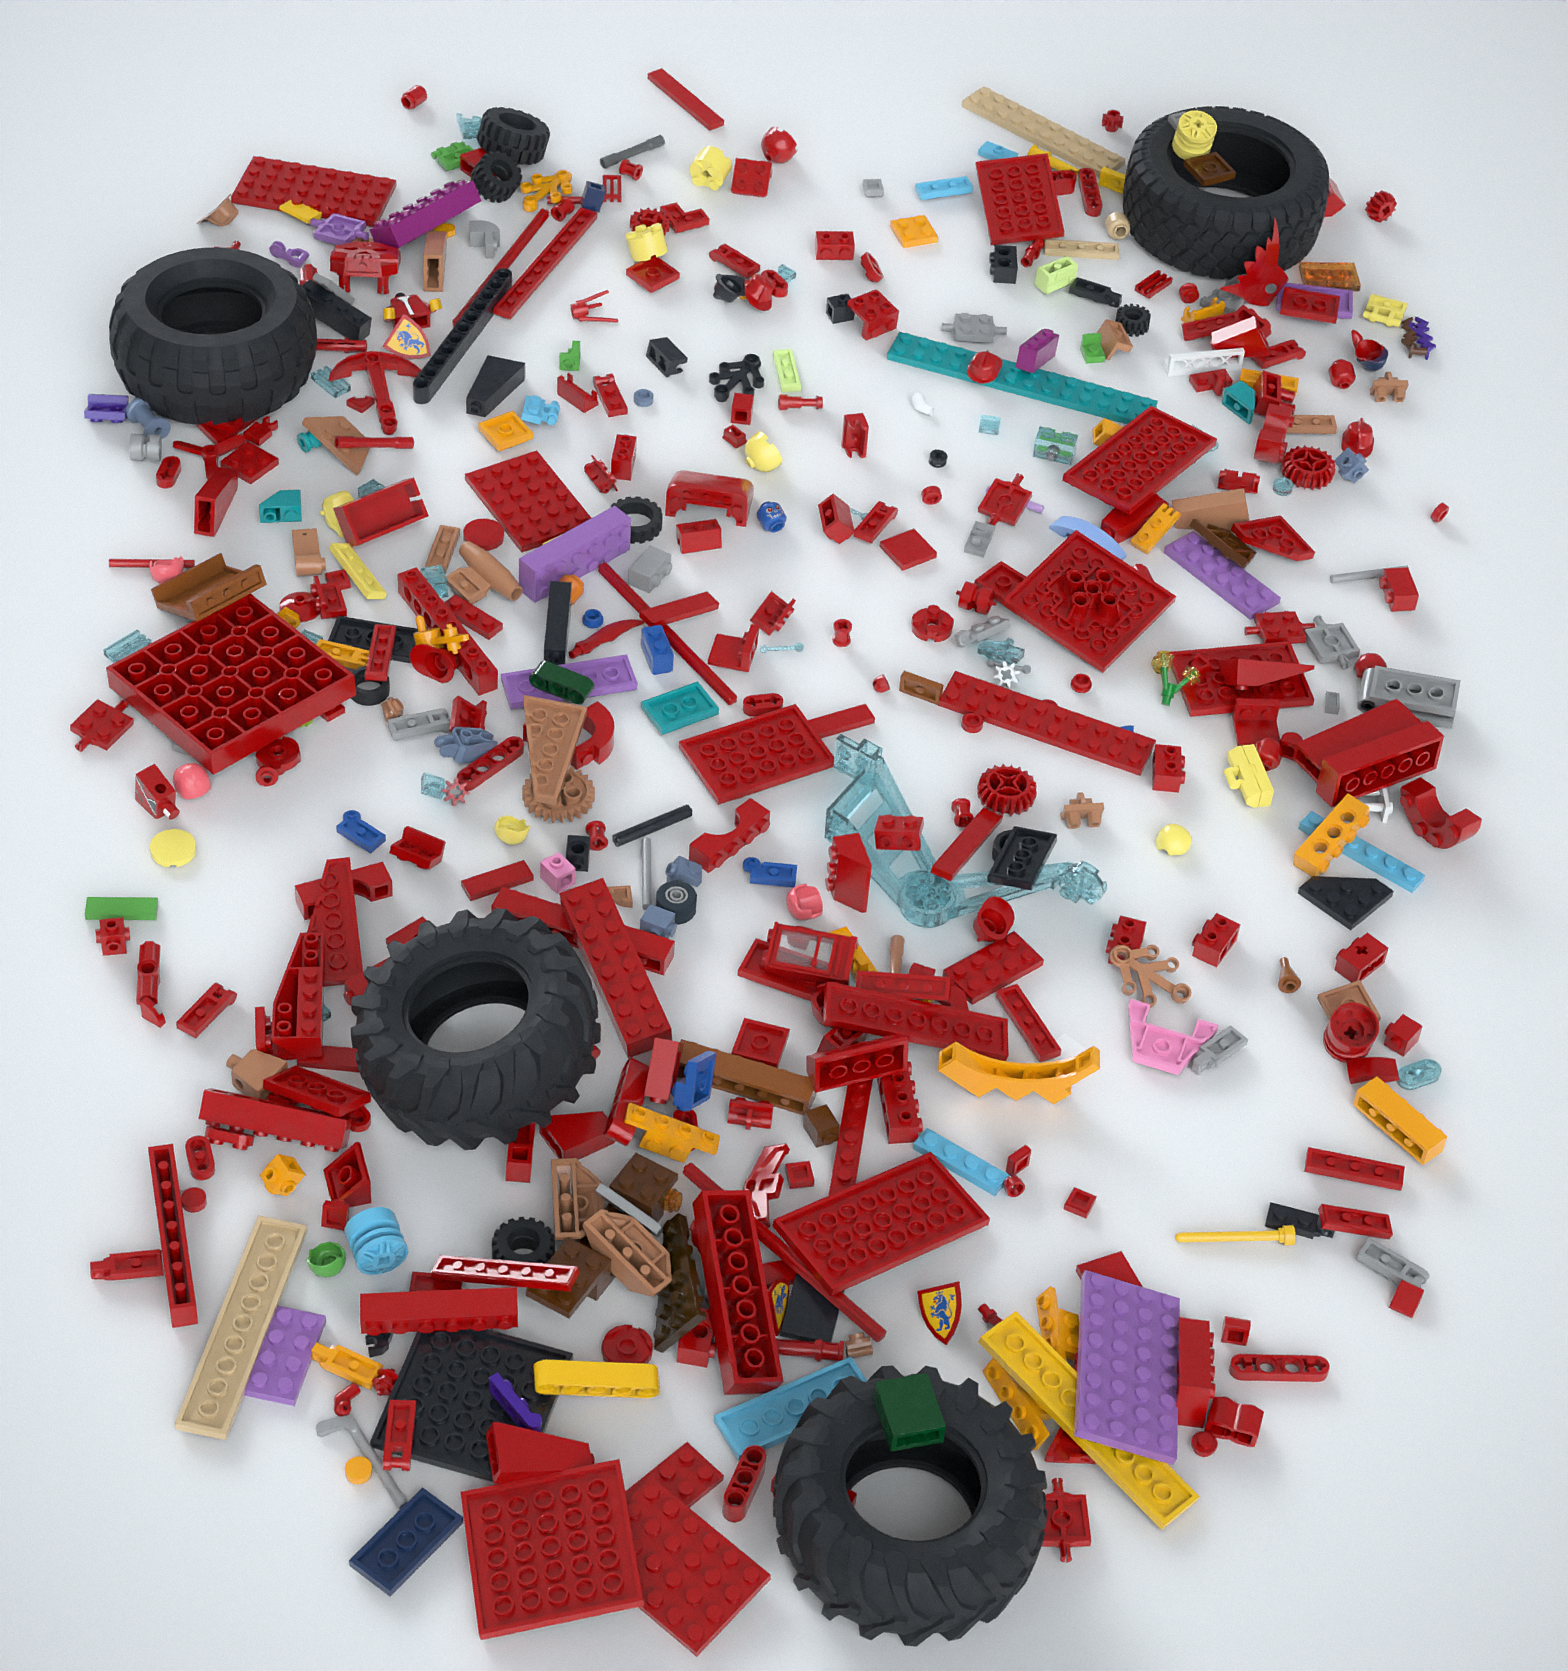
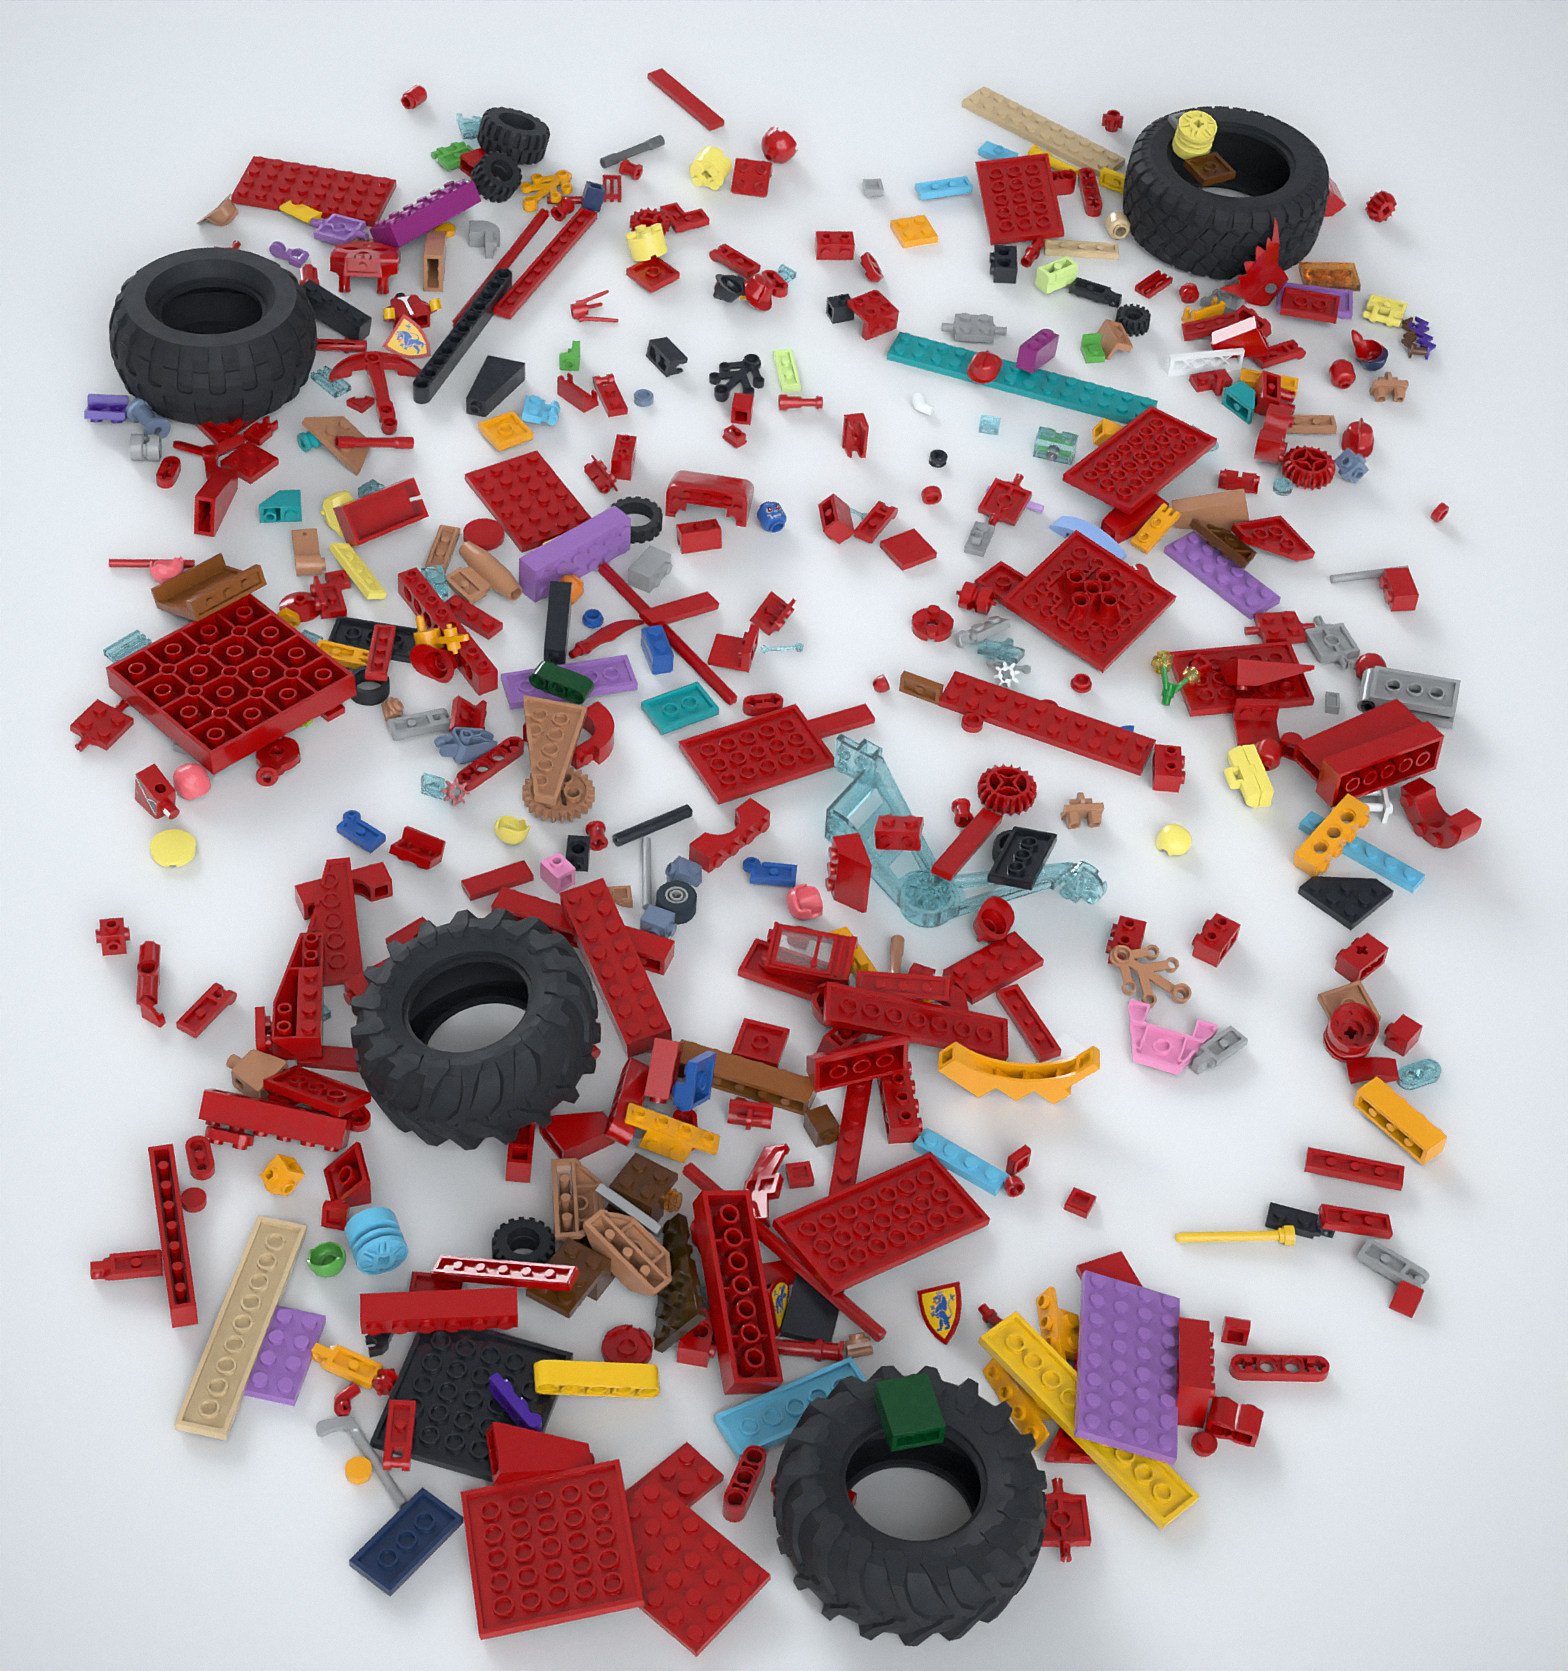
(117, 907): bright green tile -> none
(333, 288): light grey tile -> none
(762, 454): light yellow cylinder -> none
(842, 628): red bush -> none
(1288, 980): dark orange cone -> none

